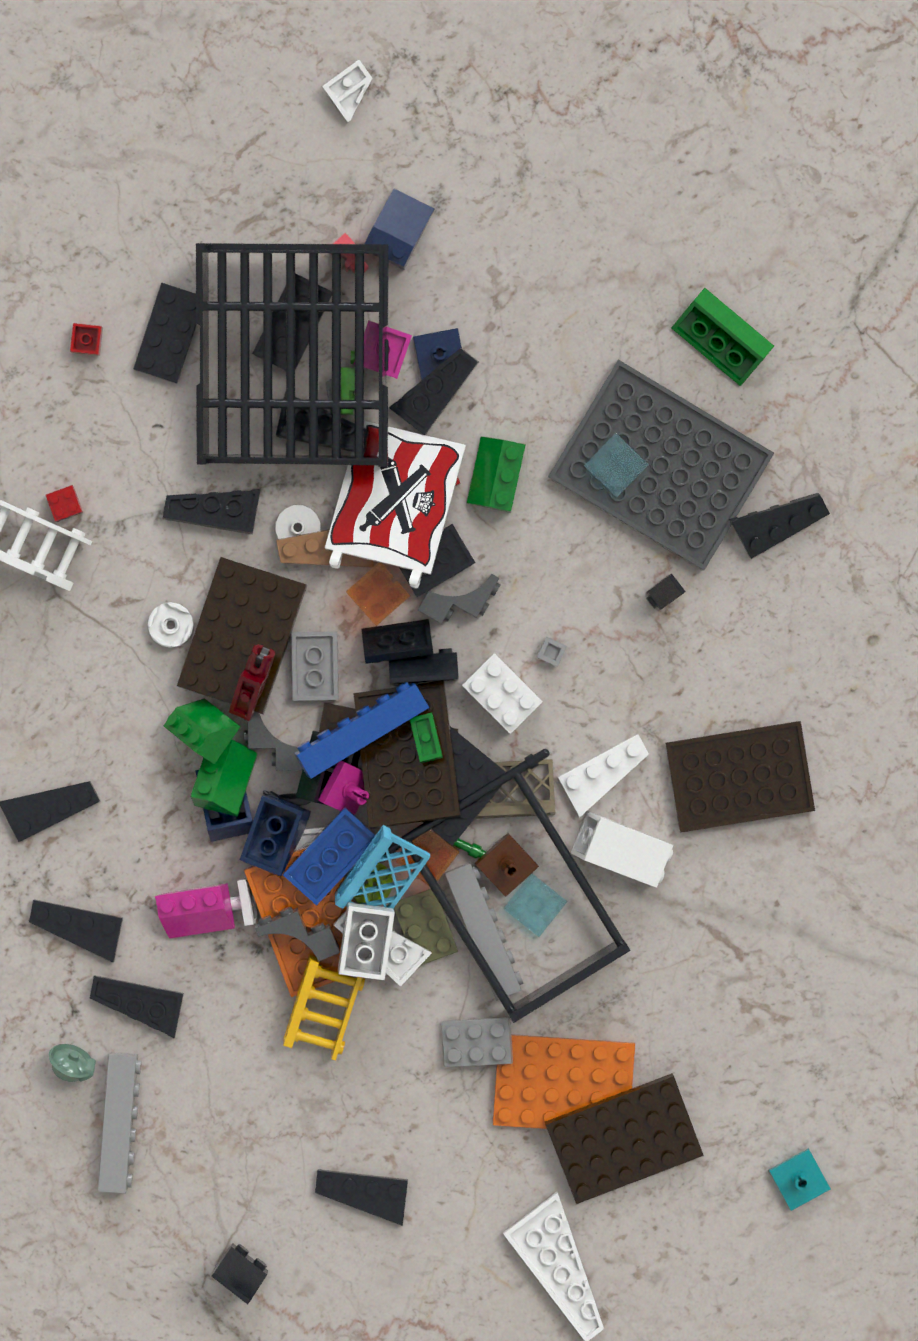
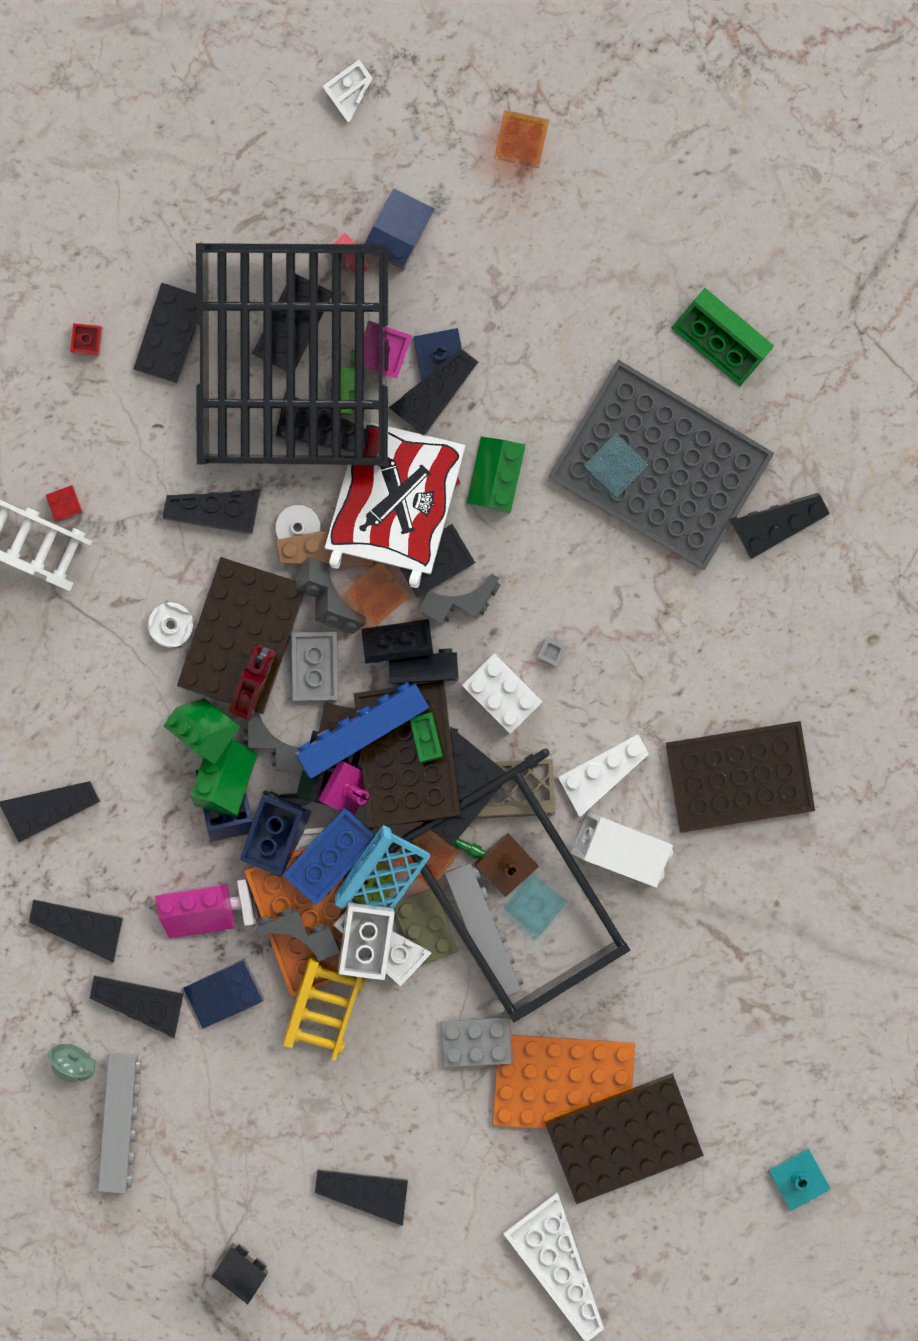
(224, 993): none -> dark blue slope
(330, 609): none -> dark grey arch
(521, 138): none -> clear orange piece
(664, 592): black slope -> none

